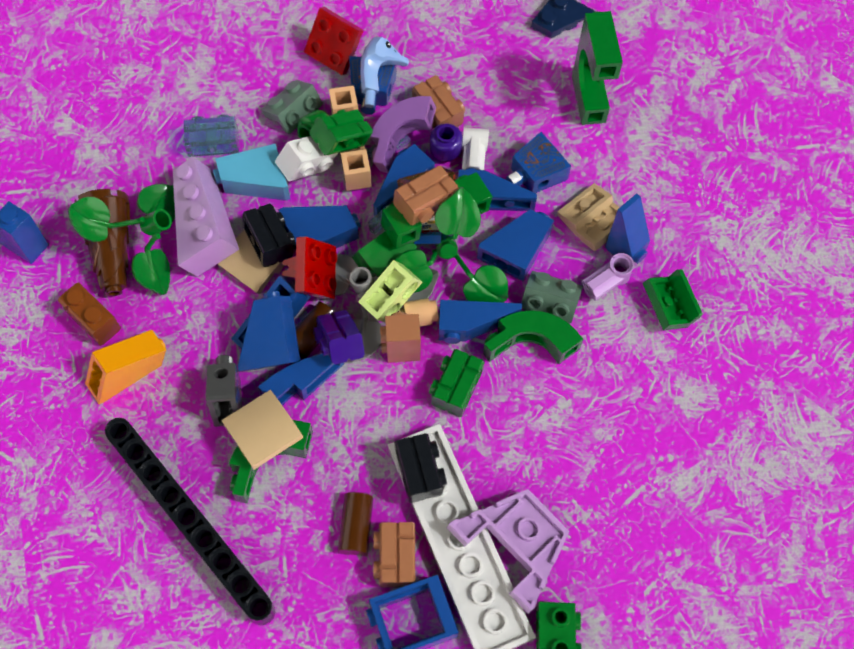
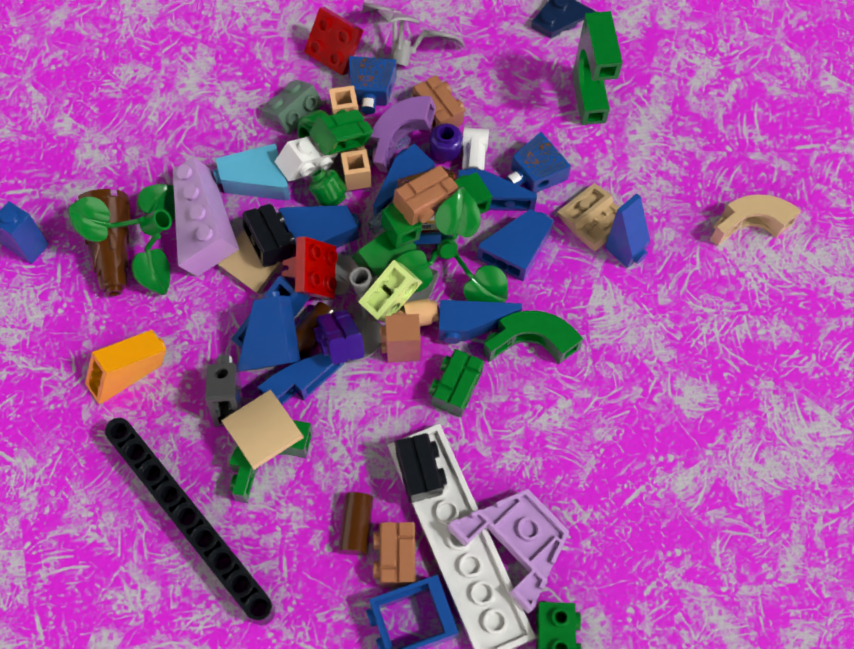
(89, 314): dark orange brick -> none
(211, 136): clear light blue brick -> none
(327, 187): none -> green head
(376, 54): light blue animal -> none
(401, 48): none -> light grey plant
(551, 295): sand green bracket -> none
(607, 277): lavender piece -> none
(673, 300): green bracket -> none
(757, 211): none -> tan arch

